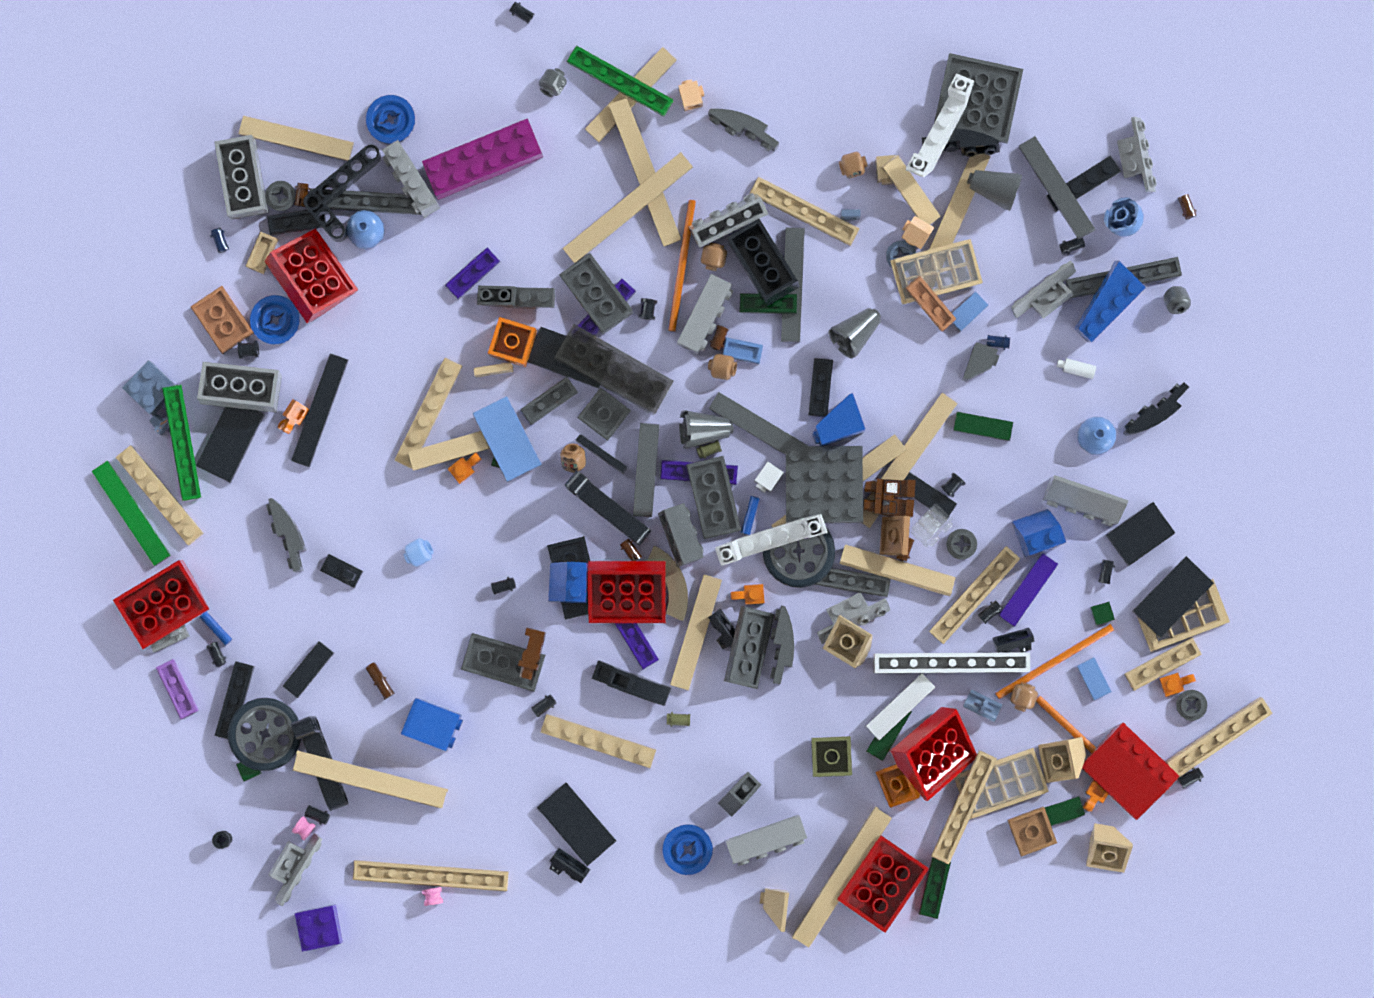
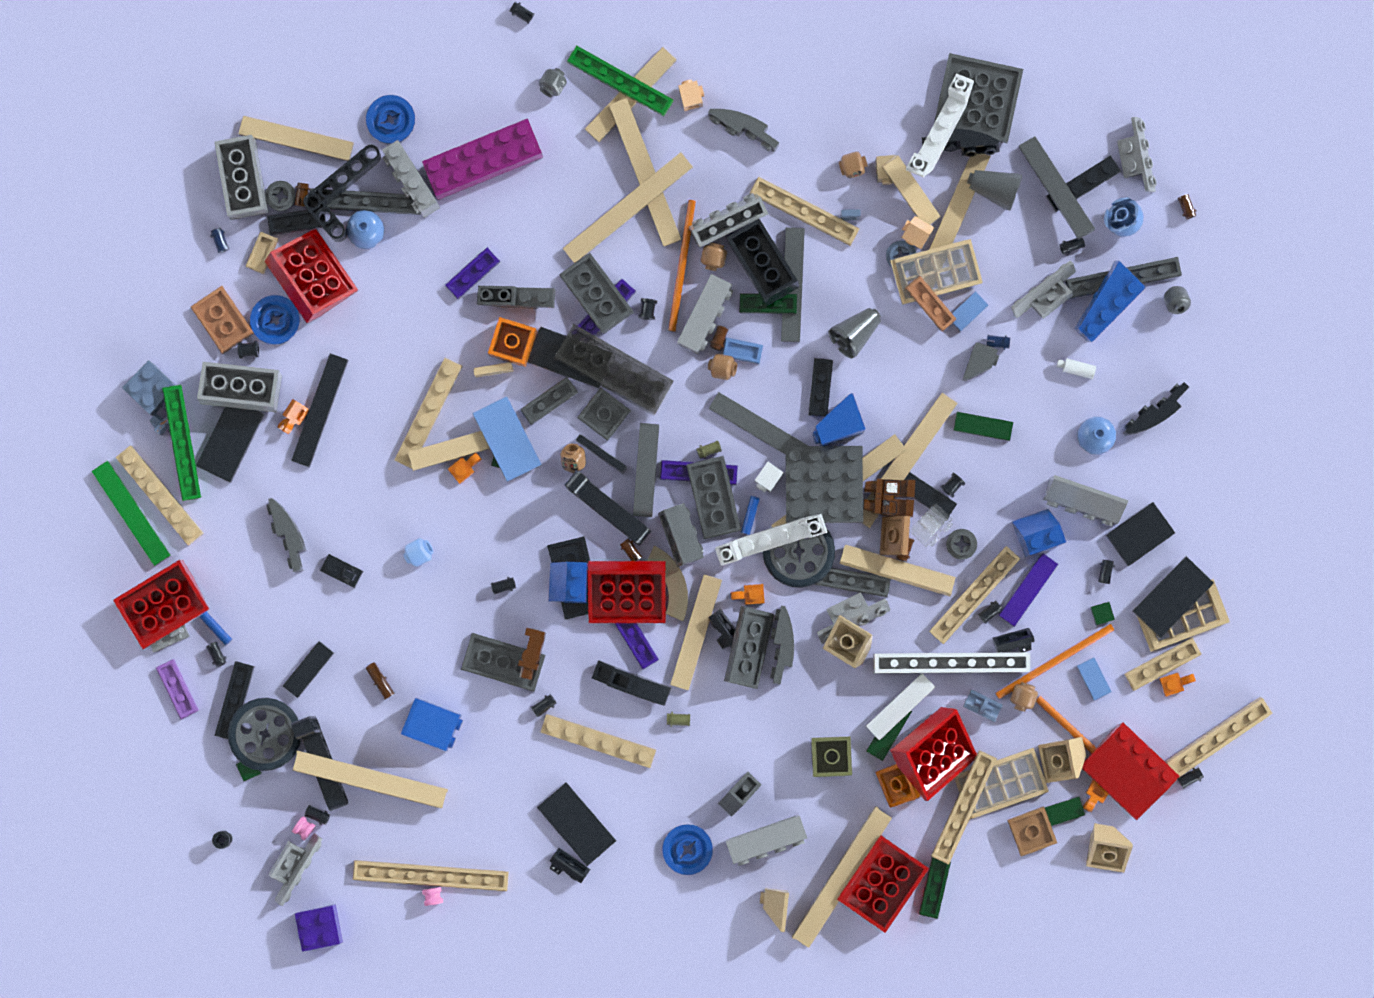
(702, 428): dark grey cone -> none
(1191, 714): dark grey gear -> none

